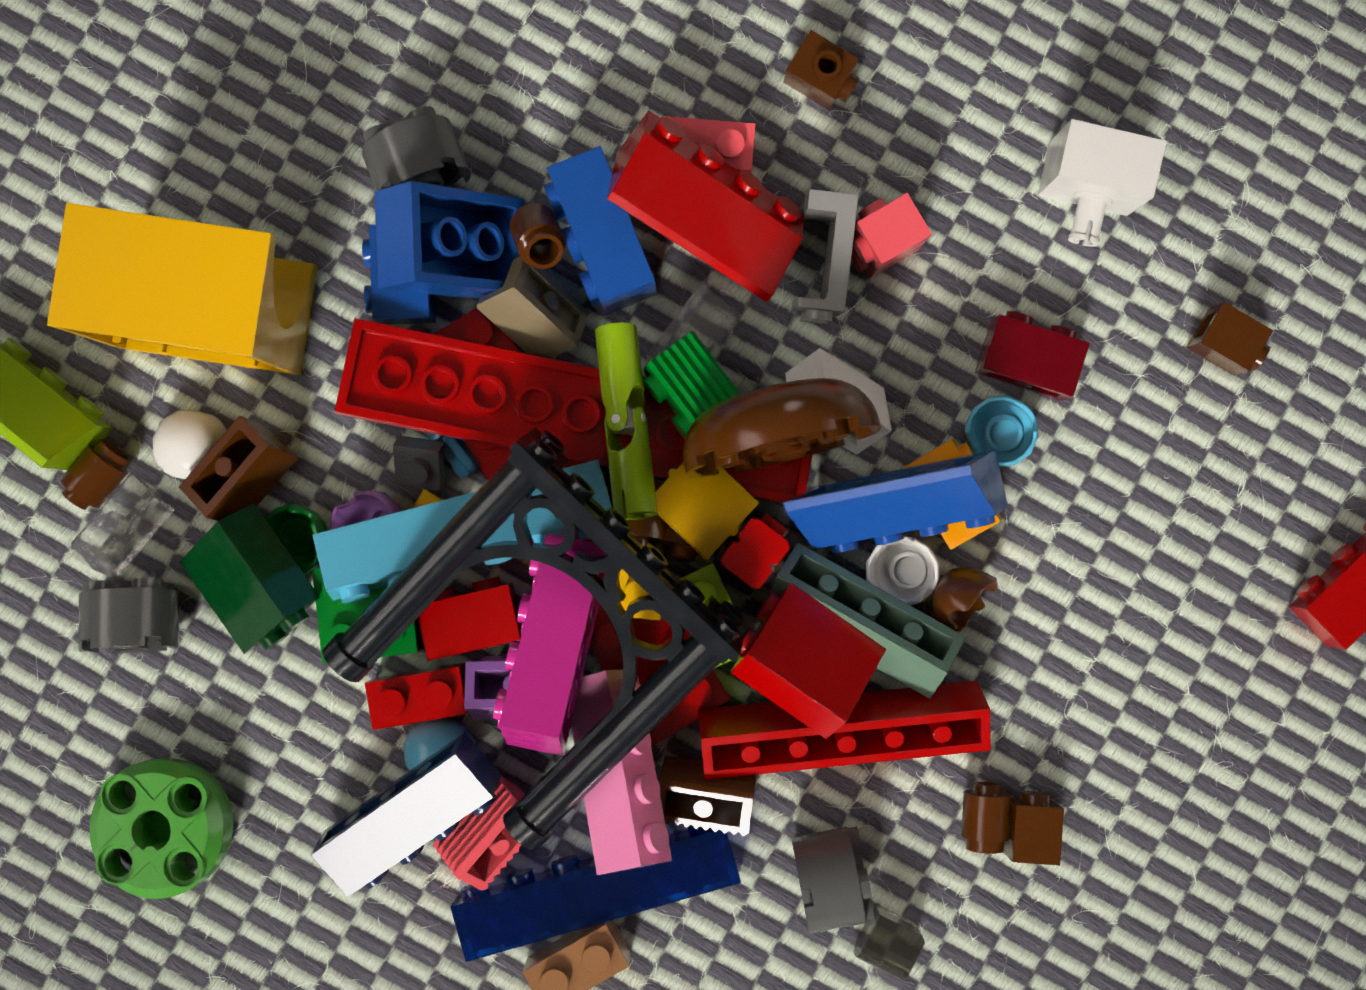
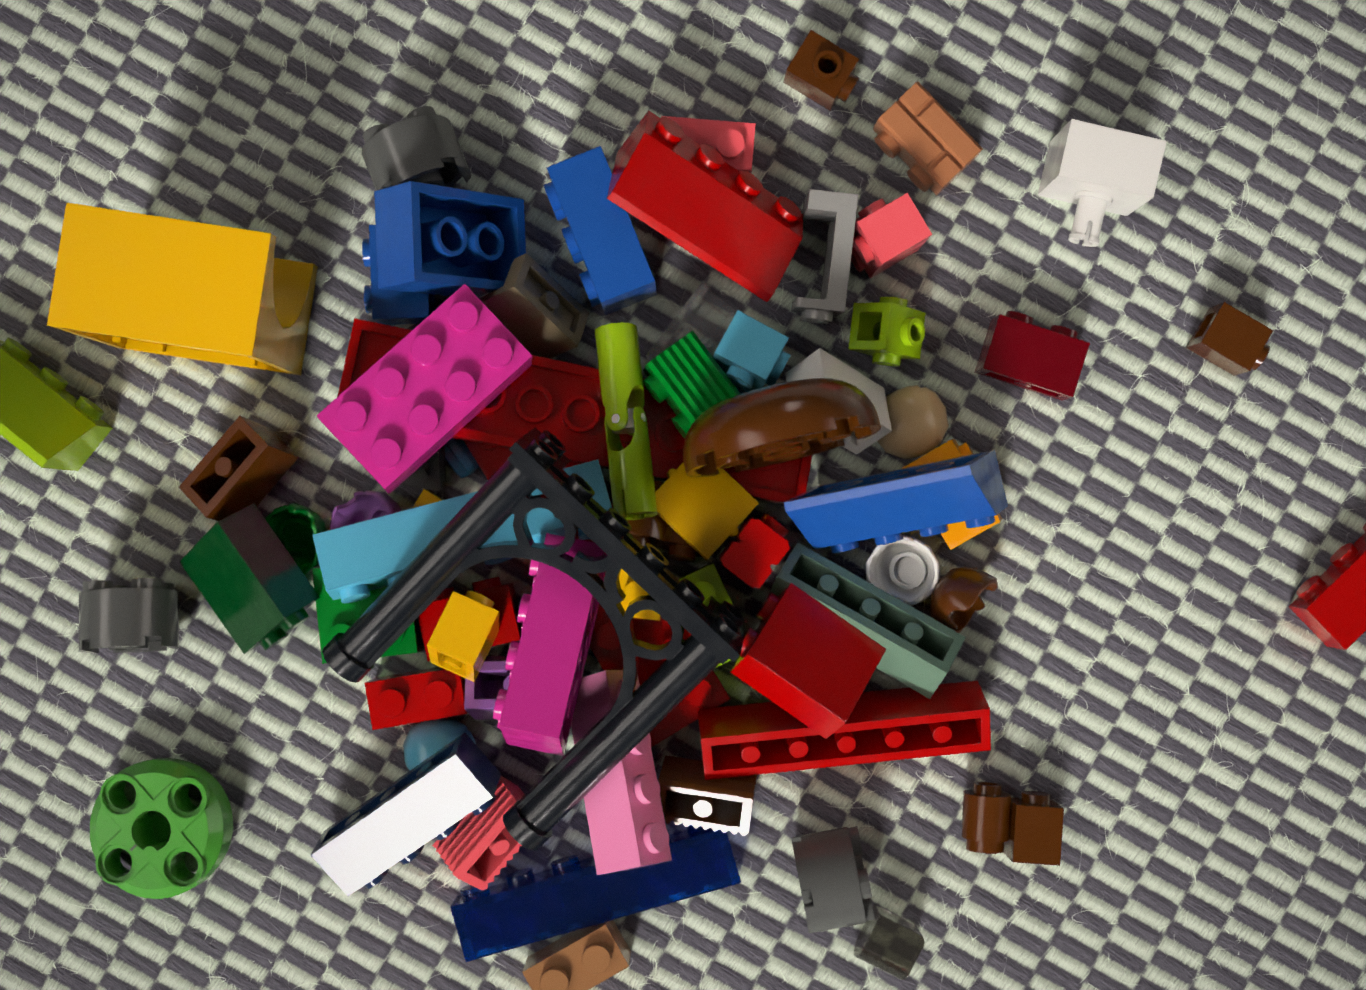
(95, 474): reddish brown brick -> none
(122, 526): clear slope -> none
(185, 440): white hair -> none
(426, 388): none -> dark pink brick
(464, 634): none -> yellow brick
(537, 235): reddish brown brick -> none
(751, 353): none -> medium azure brick
(887, 331): none -> lime brick
(916, 422): none -> tan hair
(925, 139): none -> nougat brick
(1002, 426): medium azure hair -> none

